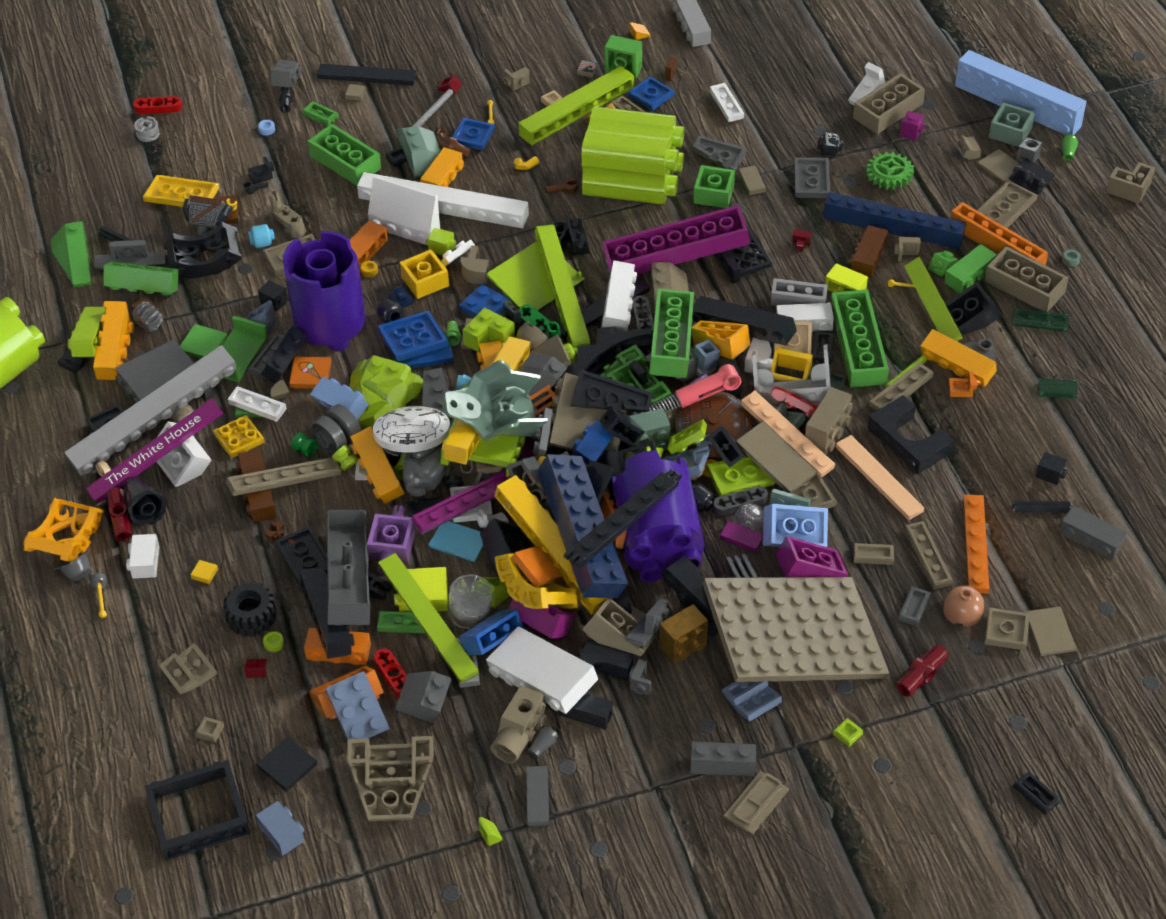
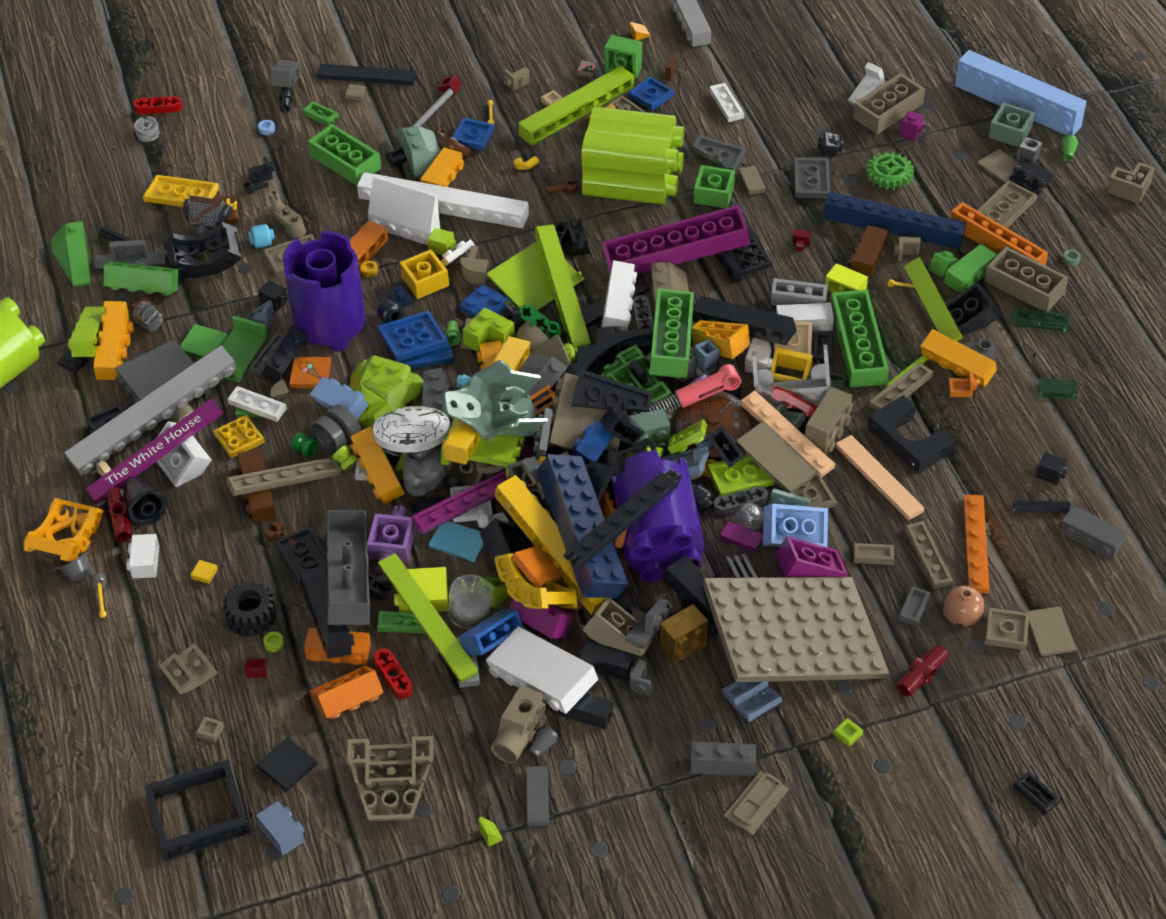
(357, 707): sand blue plate -> none
(423, 695): dark grey slope -> none
(968, 147): dark tan piece -> none

